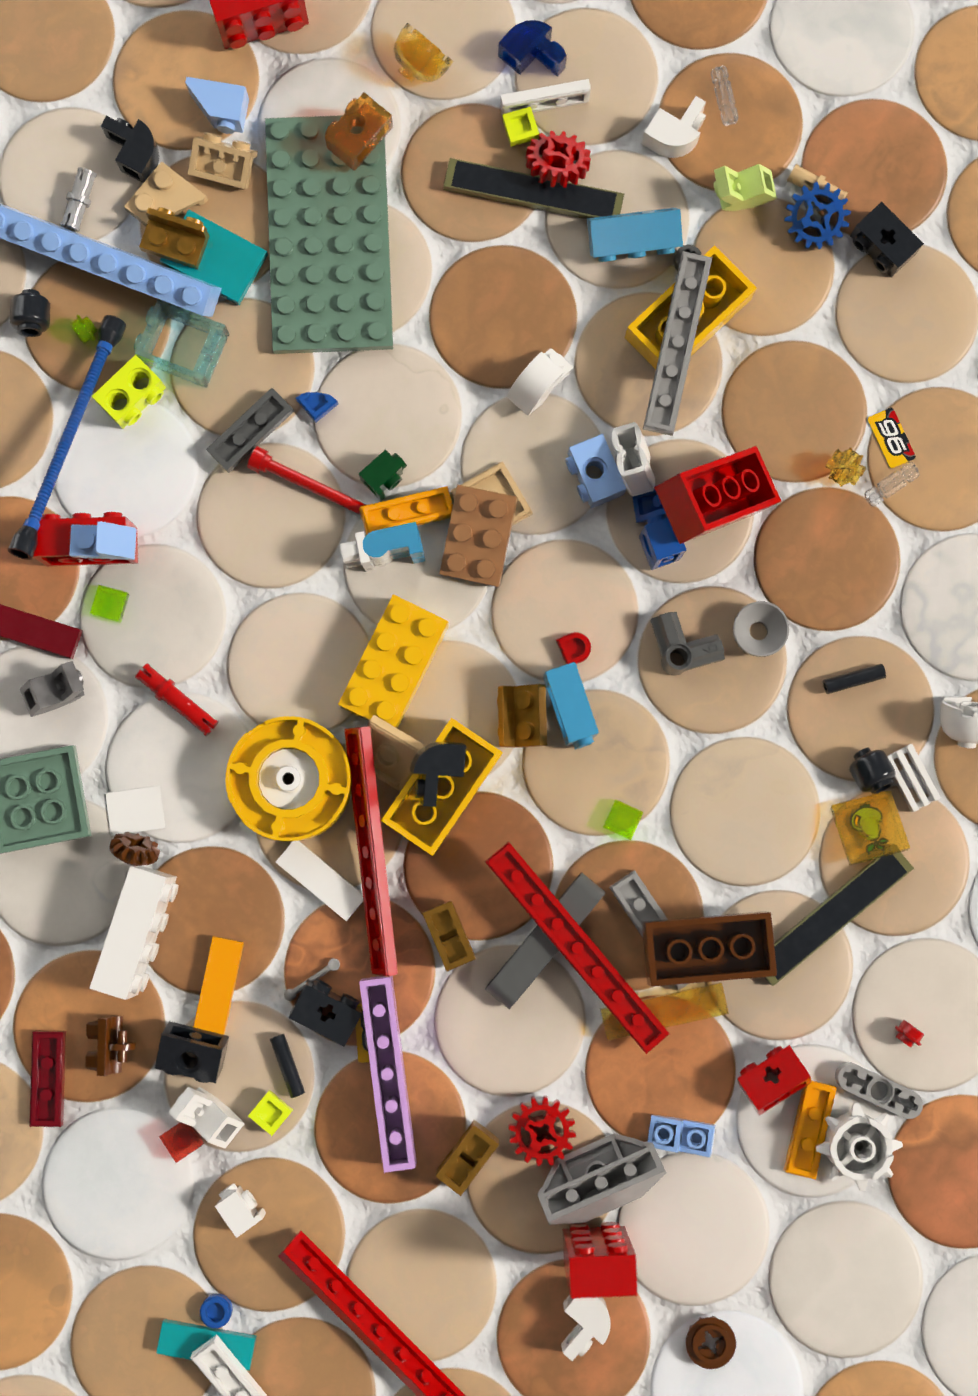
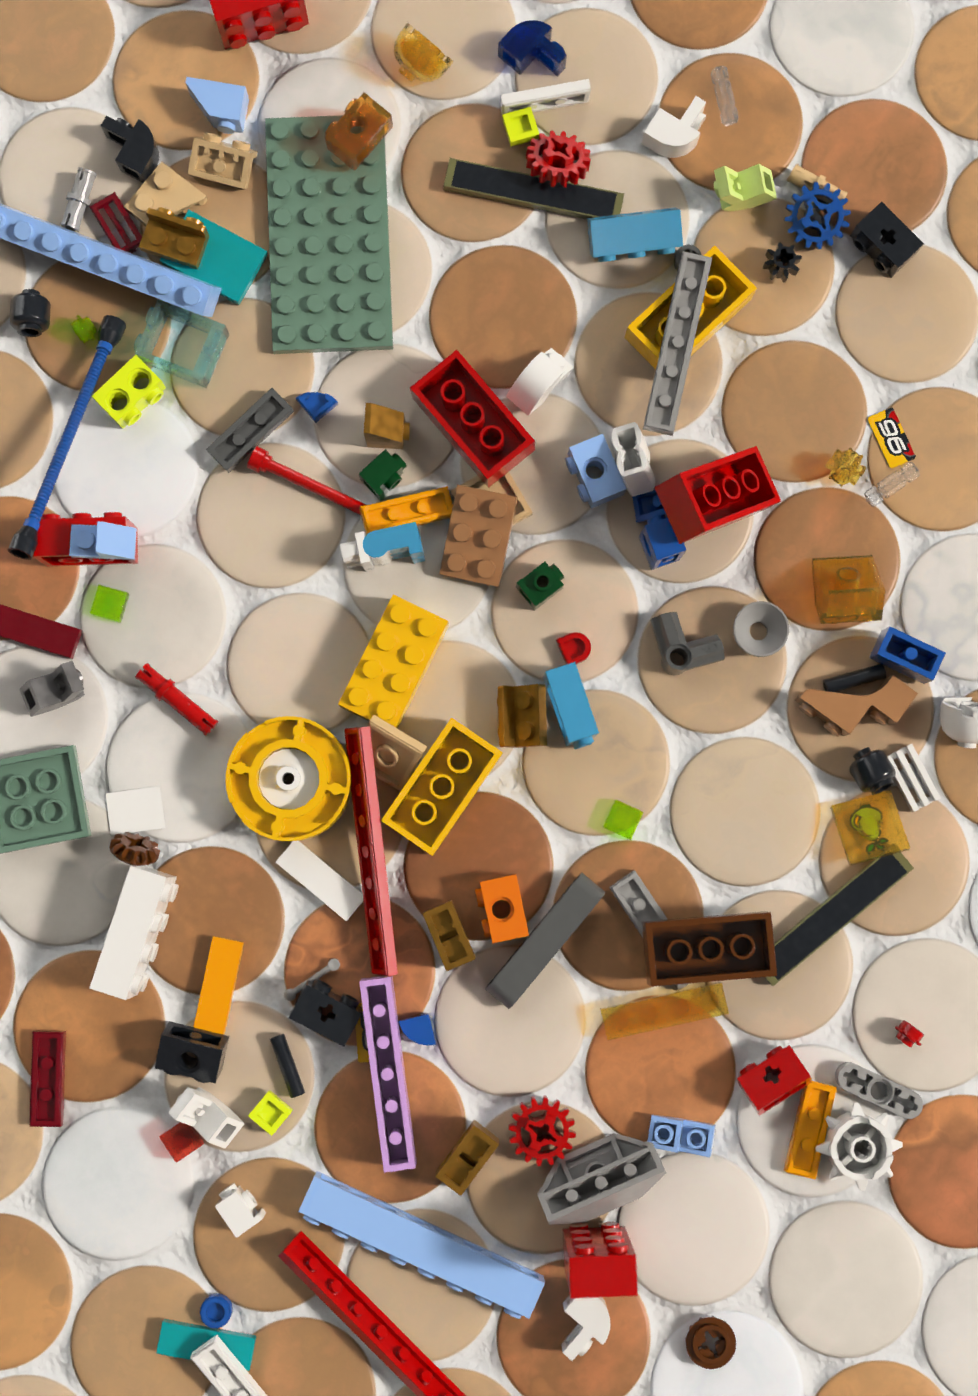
(104, 203): none -> dark red tile
(111, 1045): reddish brown hips -> none
(385, 427): none -> pearl gold slope
(418, 1029): none -> blue tile
(422, 1245): none -> light blue brick
(436, 760): black brick -> none
(472, 418): none -> red brick
(512, 925): none -> orange brick
(539, 595): none -> dark green brick
(577, 947): red tile -> none
(787, 256): none -> black gear
(844, 711): none -> medium nougat arch
(847, 589): none -> clear yellow slope
(907, 655): none -> blue brick

